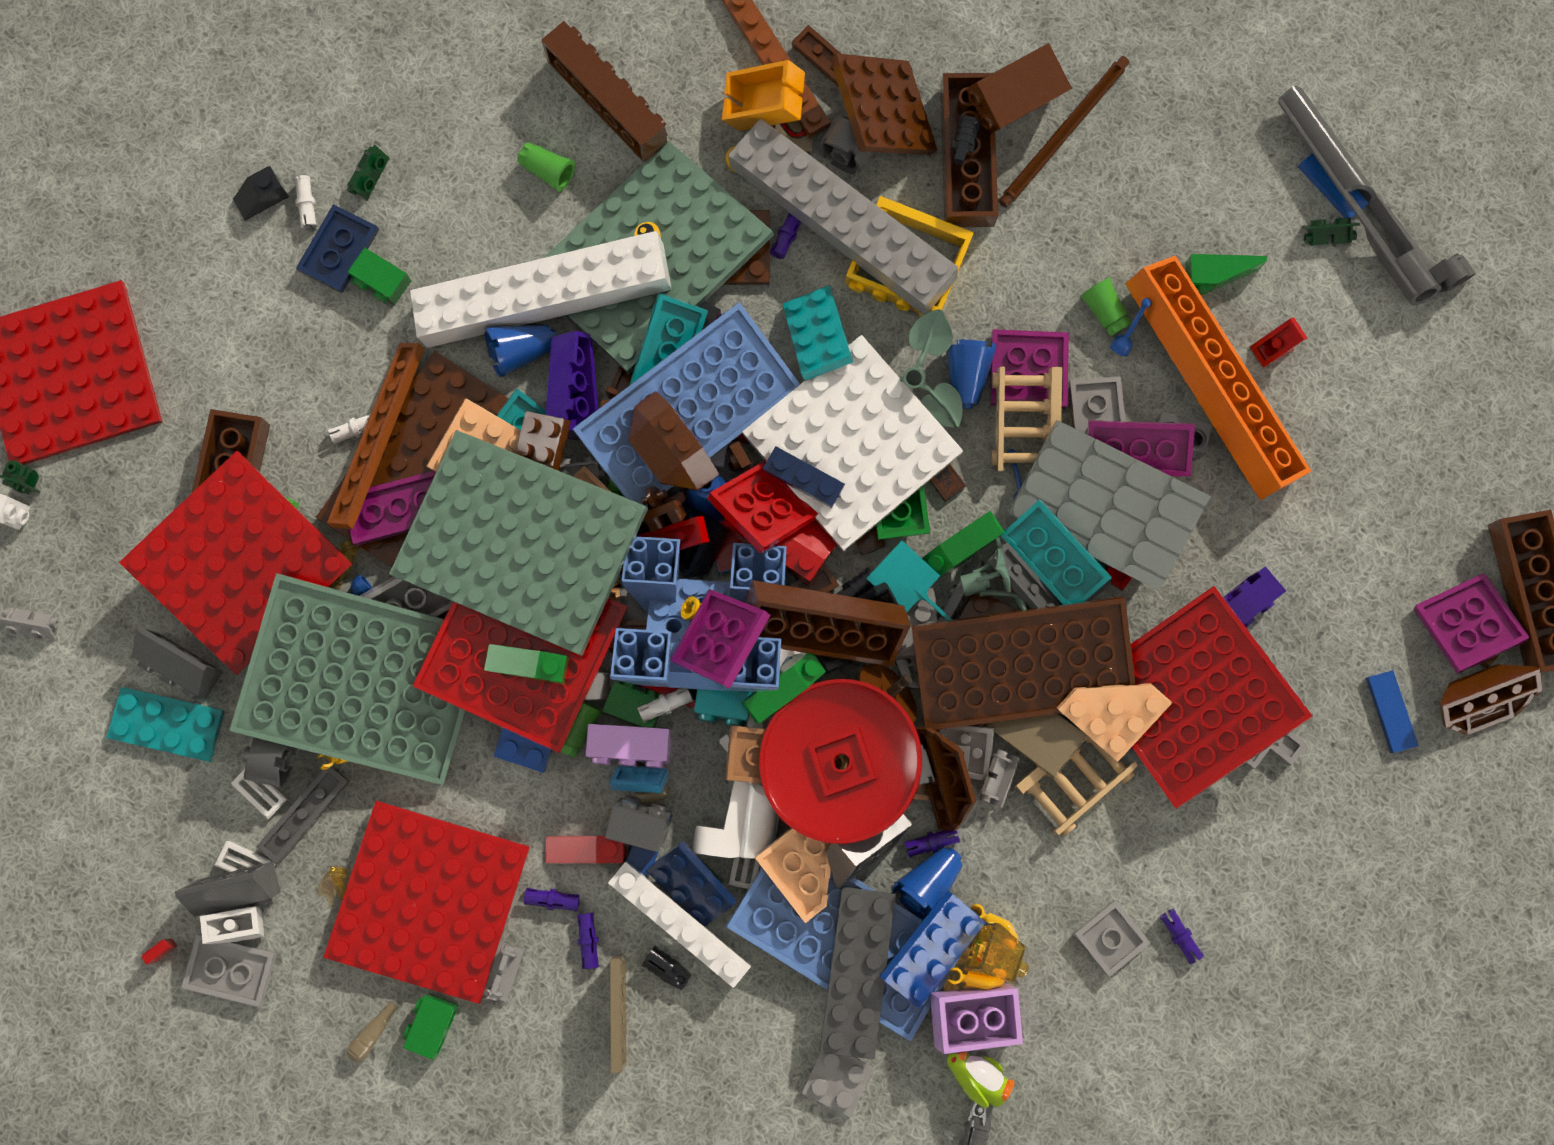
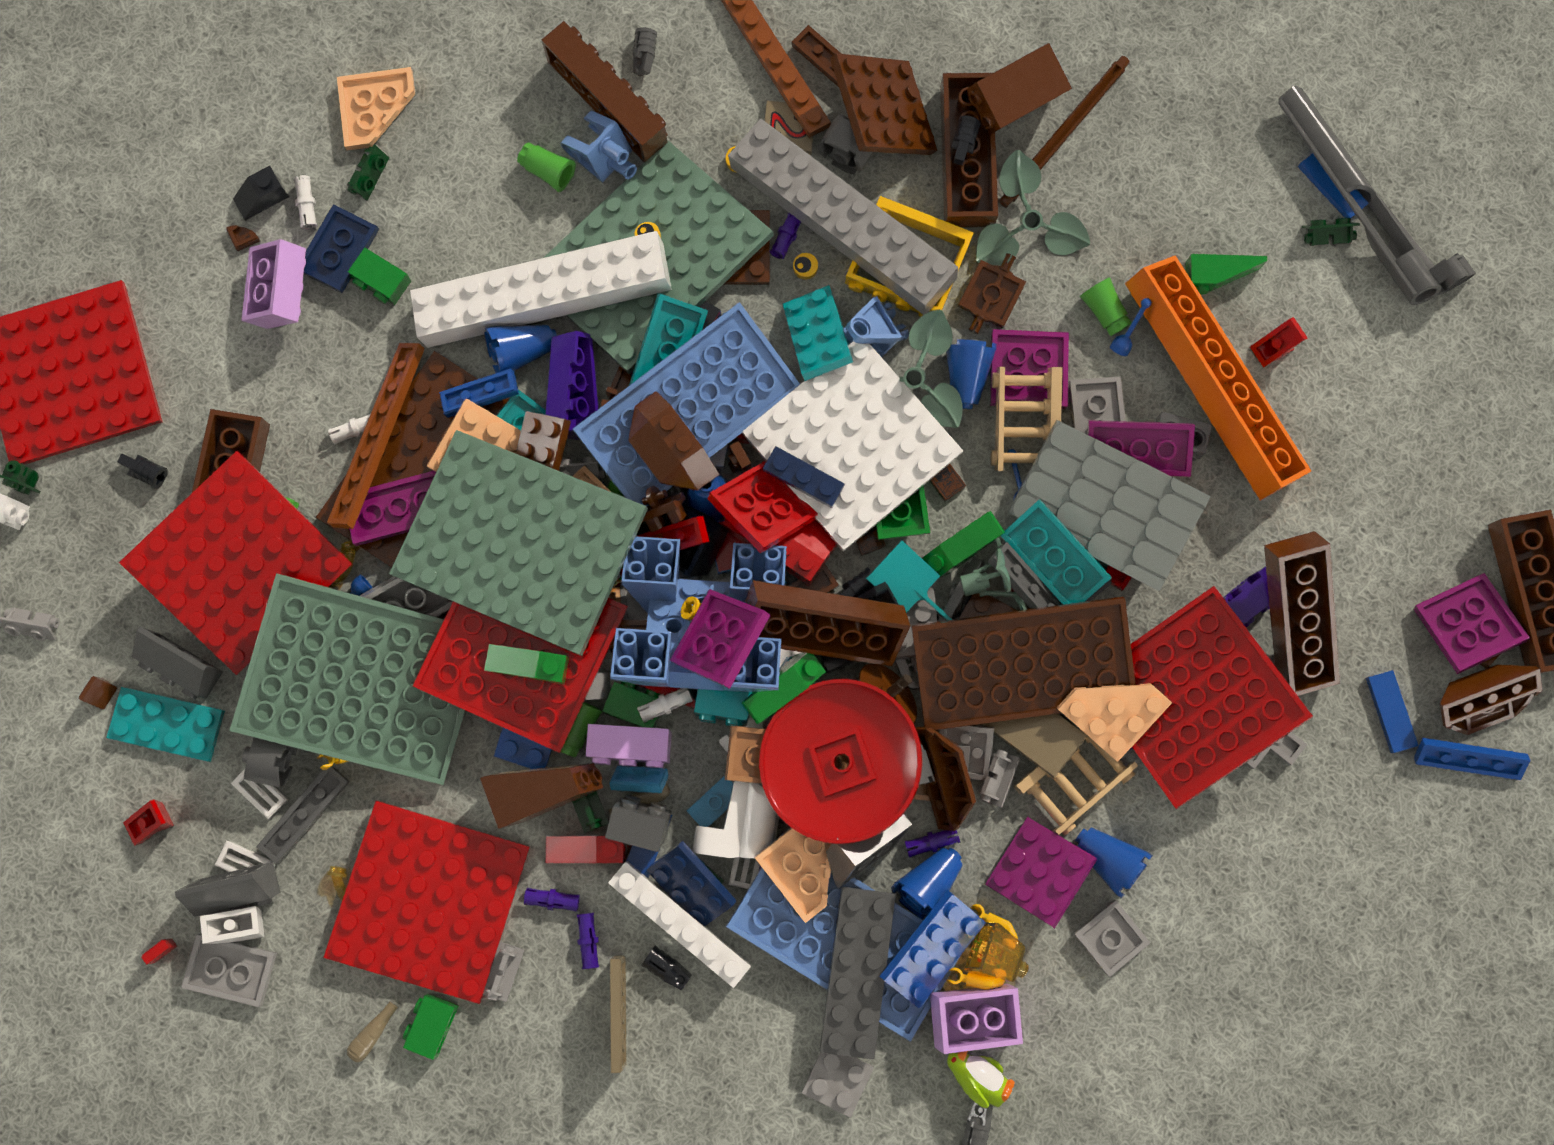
(98, 692): none -> reddish brown slope
(144, 470): none -> black hinge
(147, 821): none -> red slope
(242, 237): none -> reddish brown tile
(274, 284): none -> lavender brick
(372, 103): none -> light nougat plate
(480, 391): none -> blue tile
(529, 793): none -> reddish brown slope
(590, 812): none -> dark green hinge
(606, 153): none -> medium blue piece
(644, 50): none -> dark grey hinge
(712, 803): none -> dark azure plate
(764, 93): light orange piece -> none
(805, 266): none -> yellow tile
(874, 327): none -> medium blue piece
(992, 293): none -> reddish brown plate
(1041, 872): none -> magenta plate
(1064, 234): none -> sand green plant
(1116, 861): none -> blue cone
(1181, 936): dark purple pin -> none
(1303, 612): none -> reddish brown brick
(1471, 759): none -> blue plate

